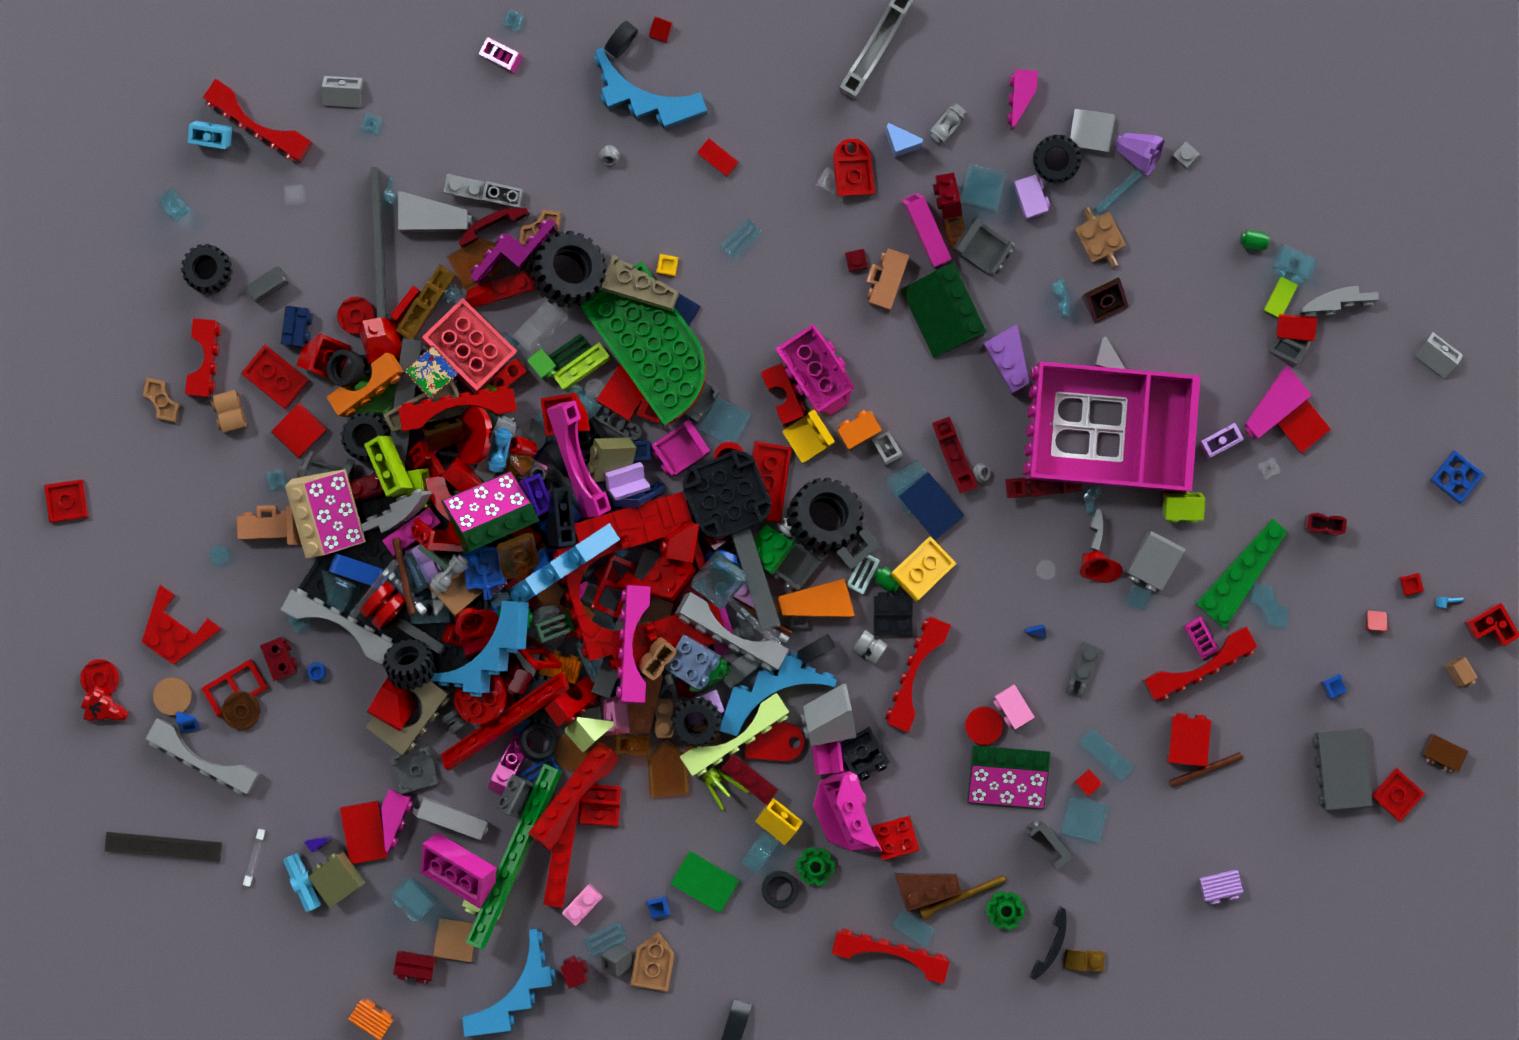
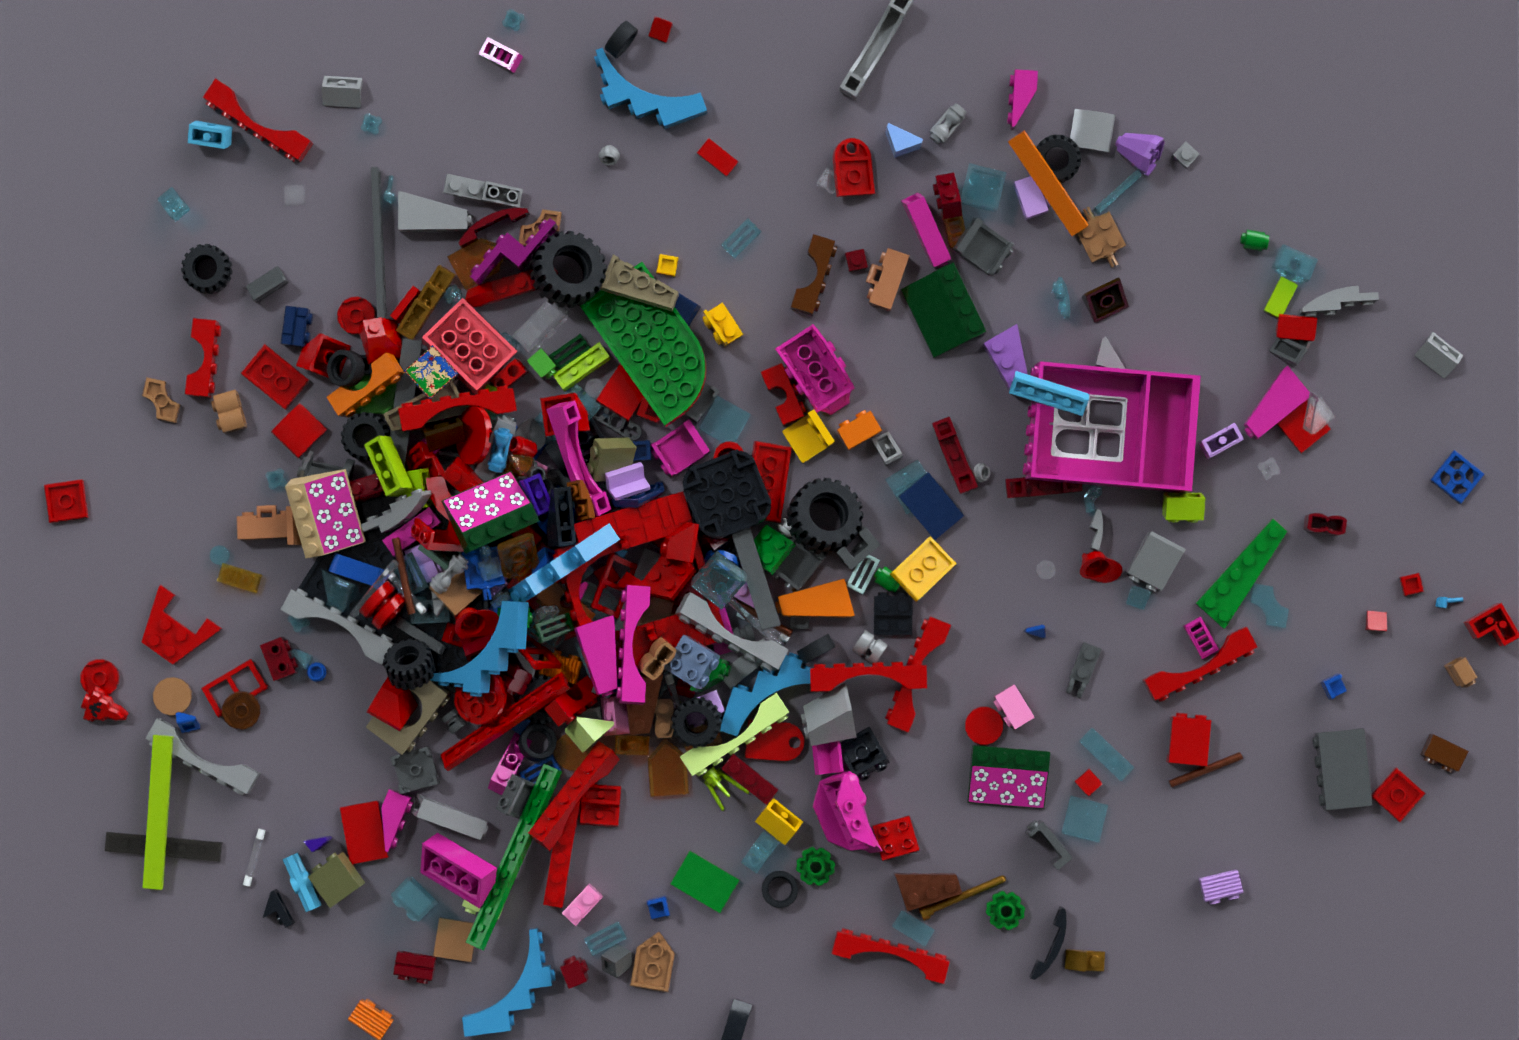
(158, 812): none -> lime tile
(239, 578): none -> clear yellow slope
(276, 903): none -> black slope
(303, 657): none -> clear light blue slope
(489, 566): none -> clear light blue plate
(582, 499): none -> dark orange slope
(599, 652): none -> dark pink slope
(723, 325): none -> yellow bracket
(806, 298): none -> reddish brown arch
(909, 676): none -> red arch
(1048, 183): none -> orange tile
(1049, 393): none -> medium azure slope
(1317, 414): none -> clear slope

